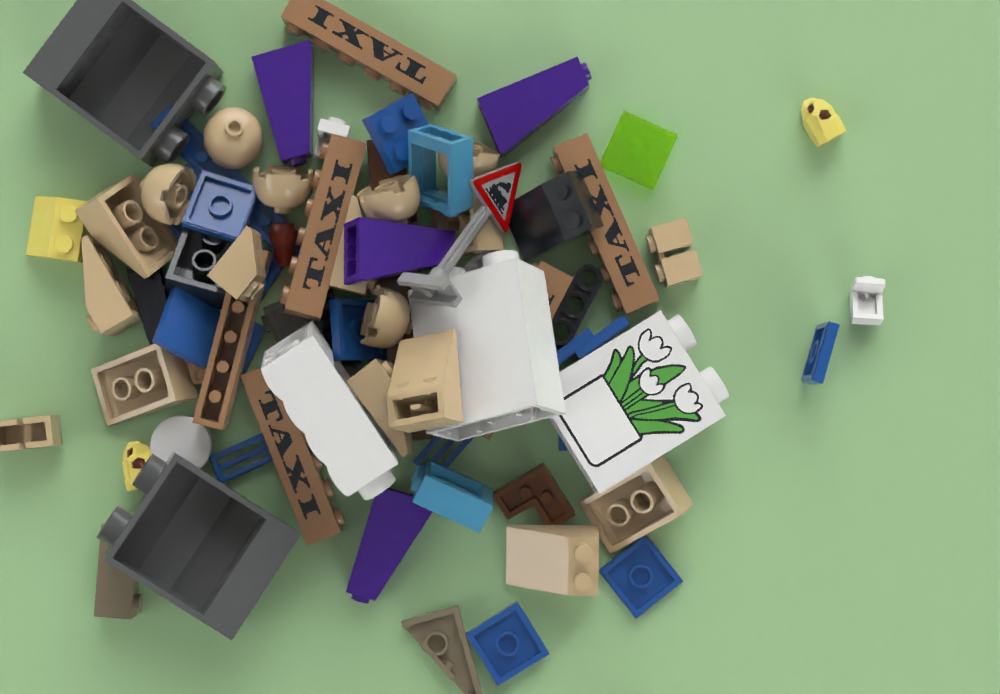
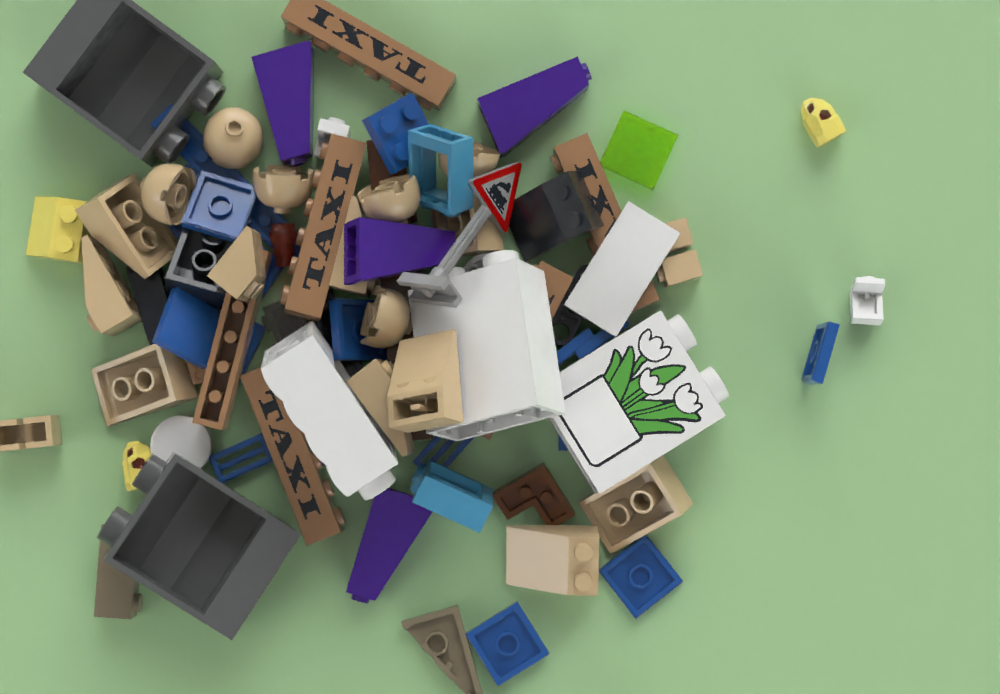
(622, 269): none -> white tile

